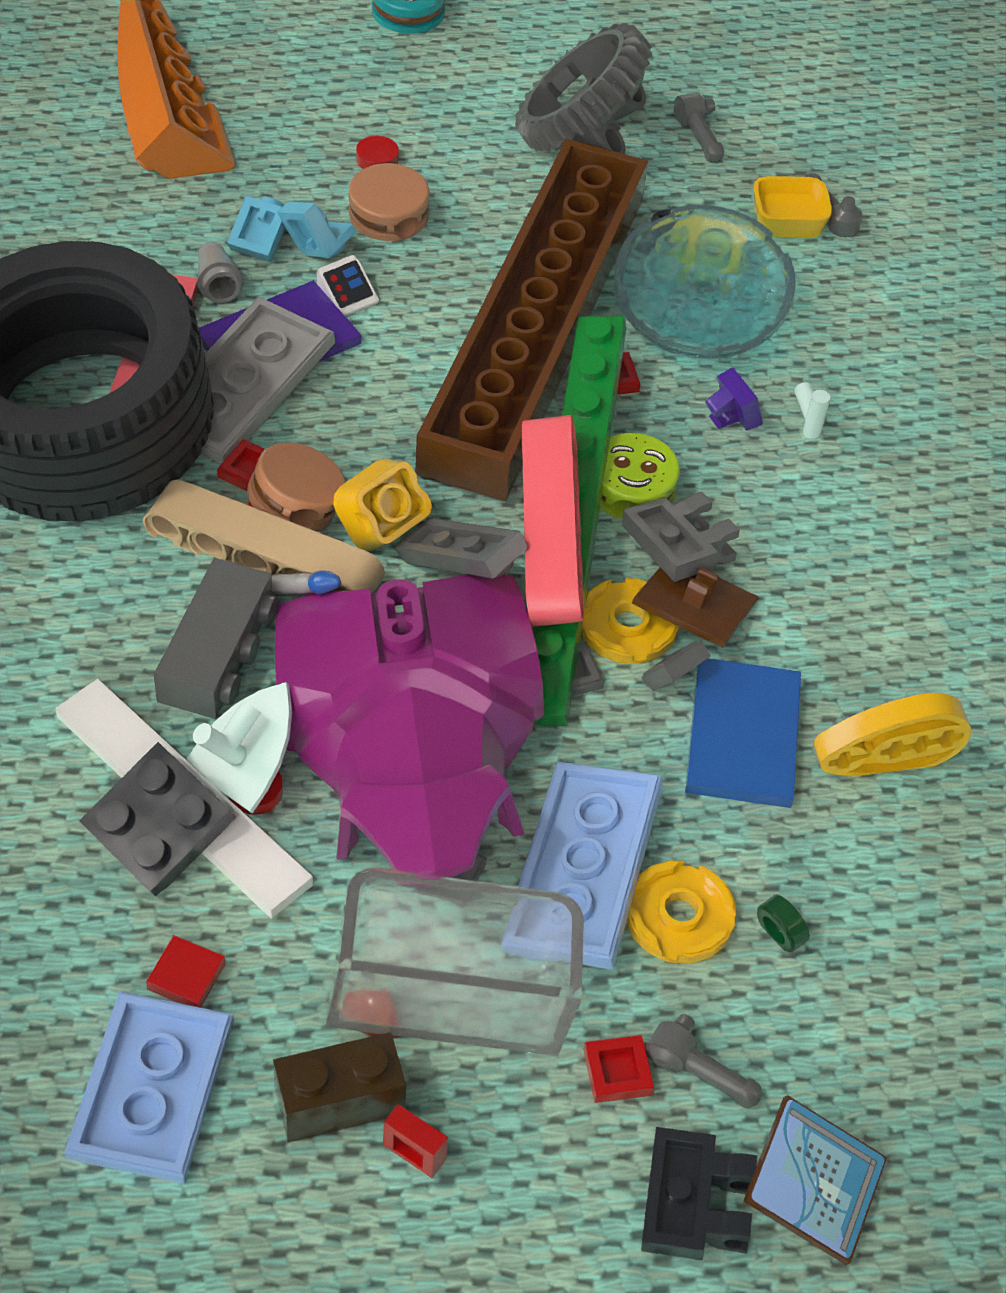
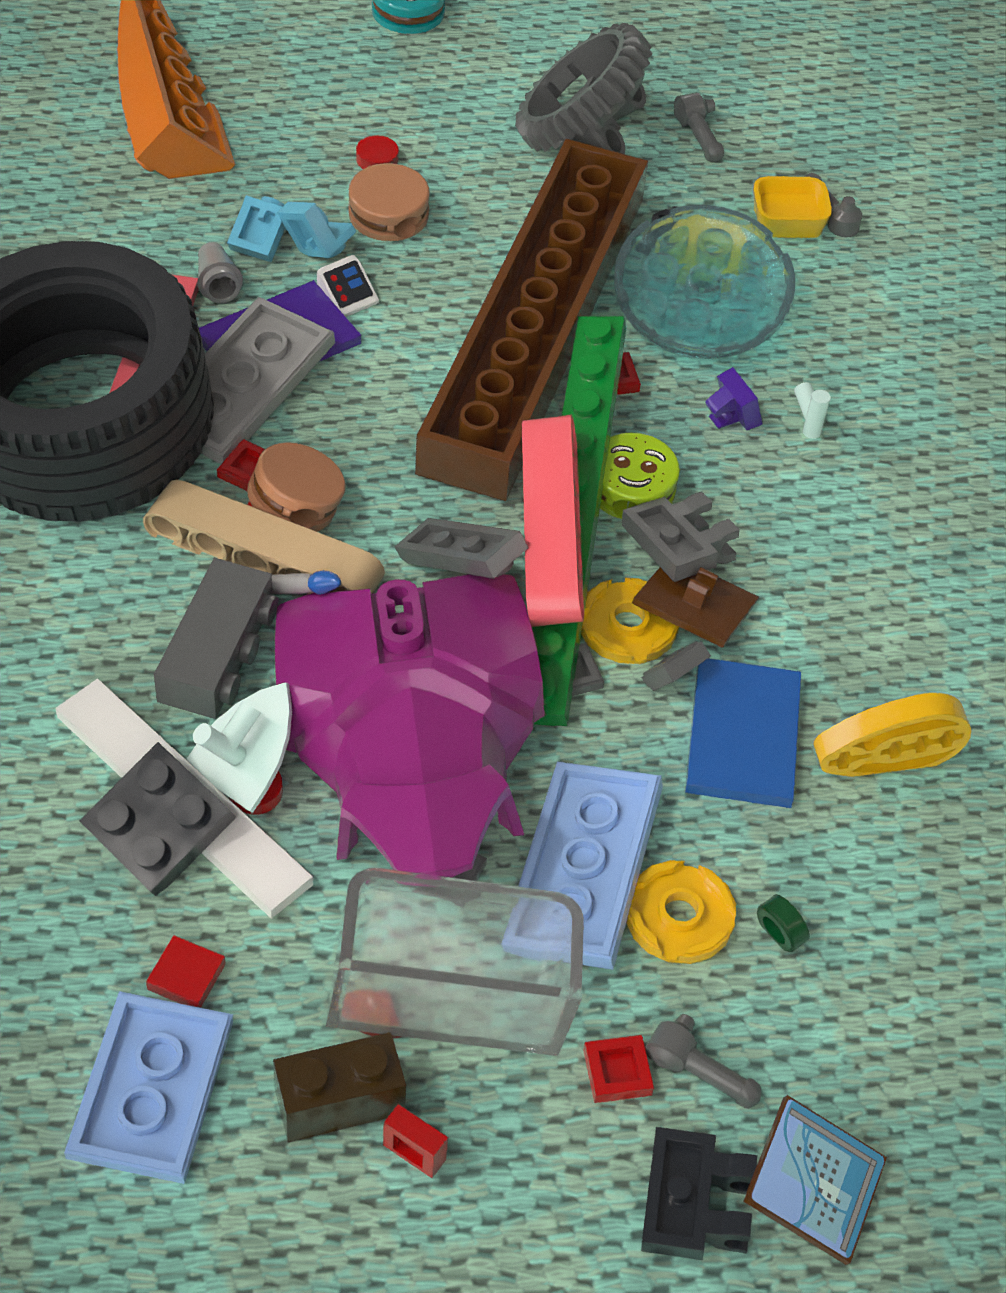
(381, 503): yellow piece -> none

